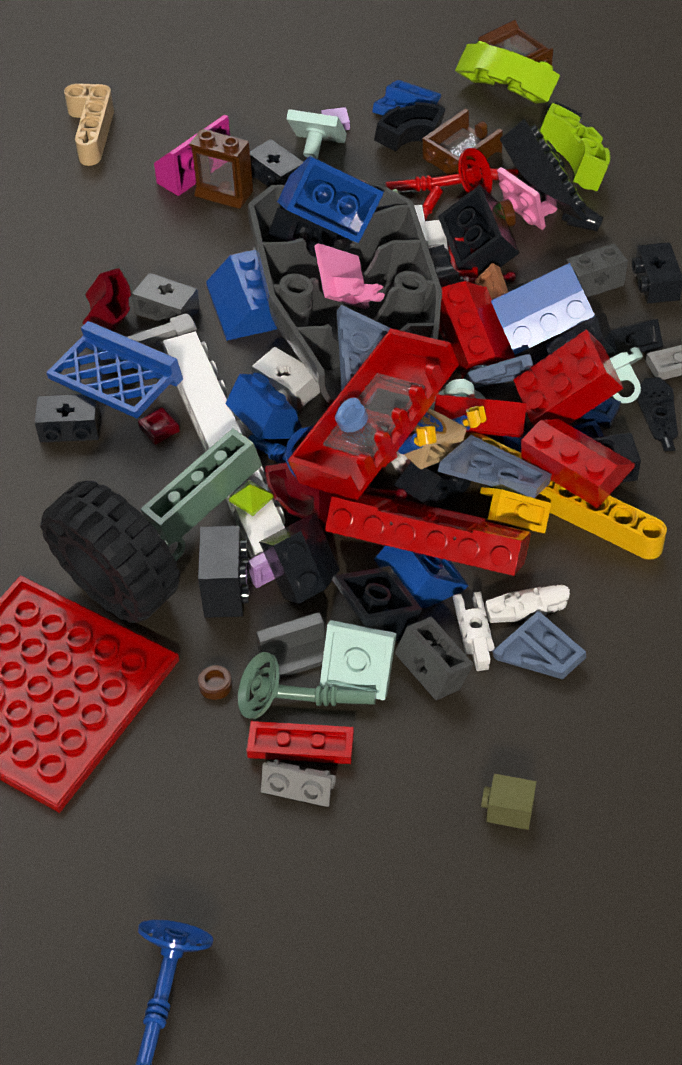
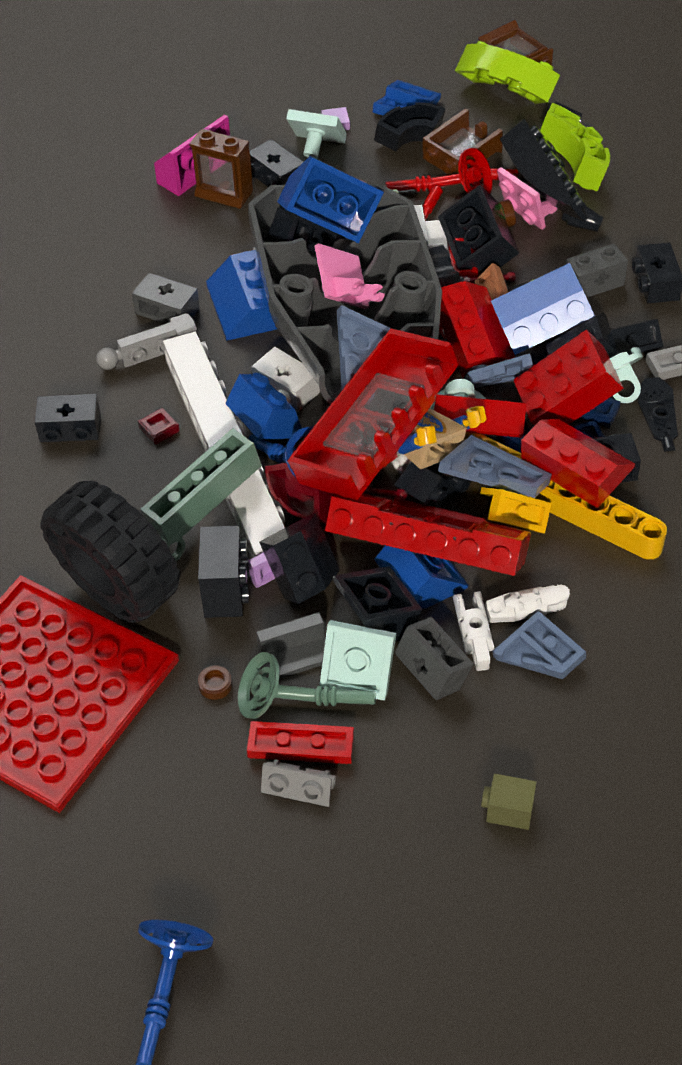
(95, 108): tan beam -> none
(108, 299): dark red brick -> none
(128, 355): blue fence -> none
(251, 497): lime slope -> none
(351, 415): medium blue tile -> none

